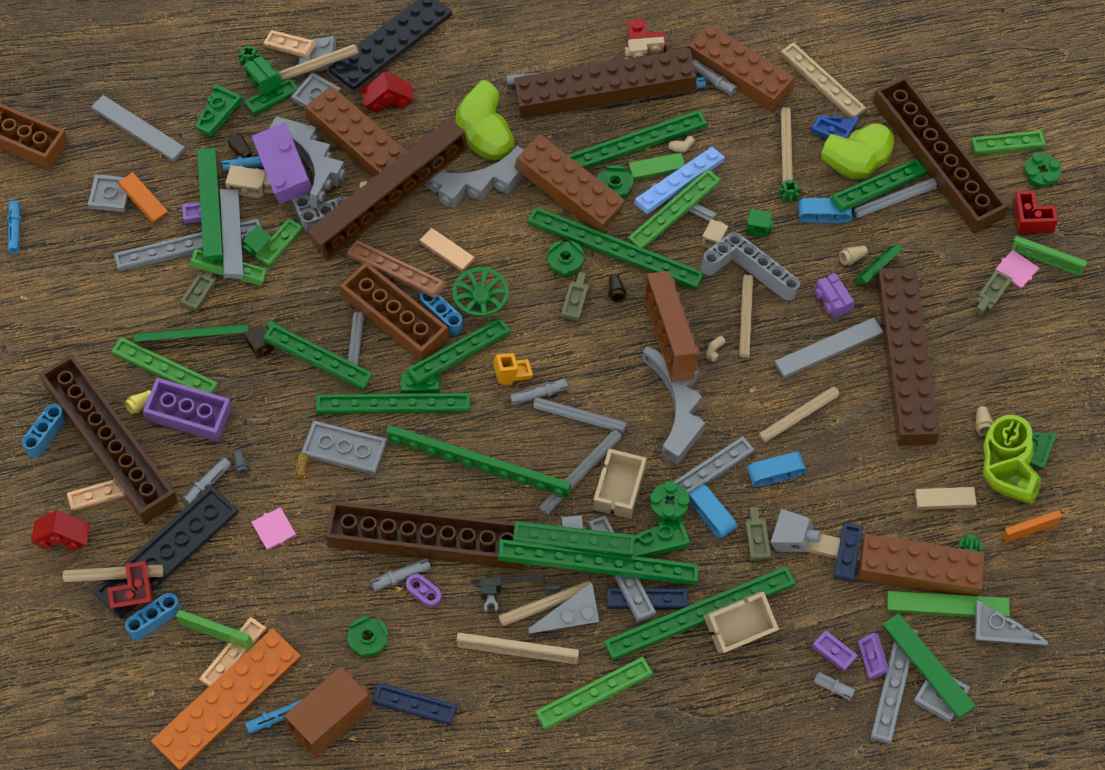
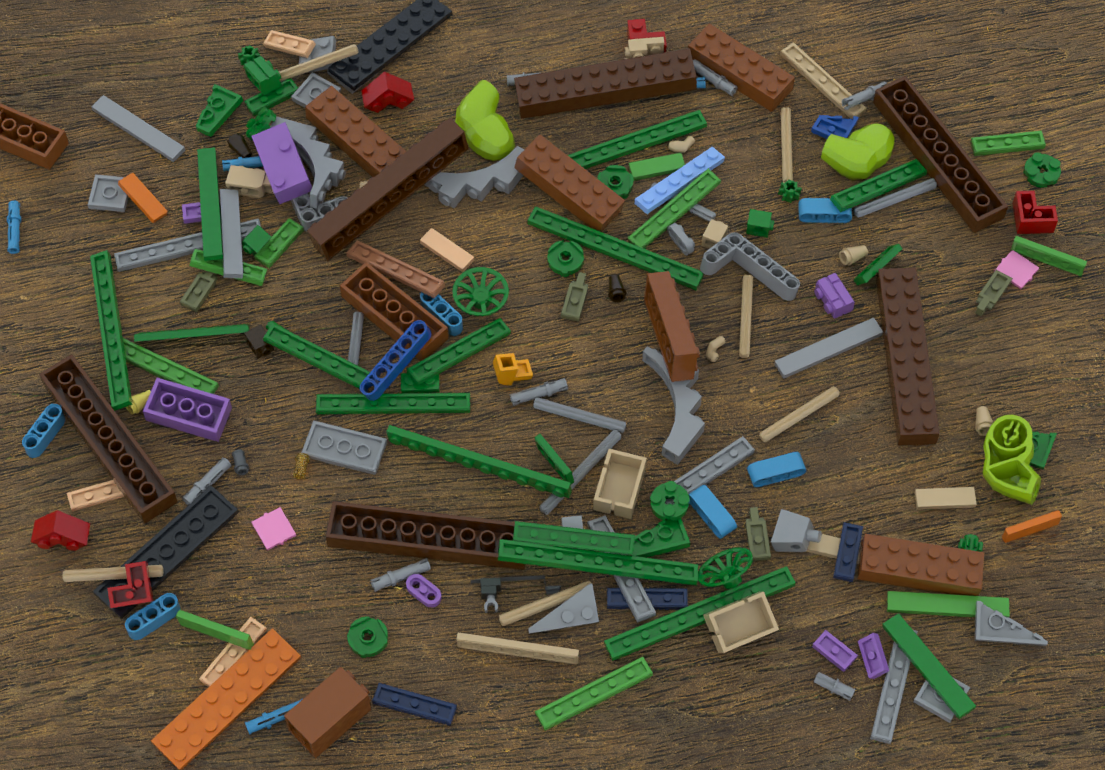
(111, 330): none -> green plate
(260, 123): none -> green plate
(394, 370): none -> blue beam
(554, 459): none -> green tile
(678, 235): none -> light grey plate
(730, 574): none -> green wheel
(861, 96): none -> light grey pin

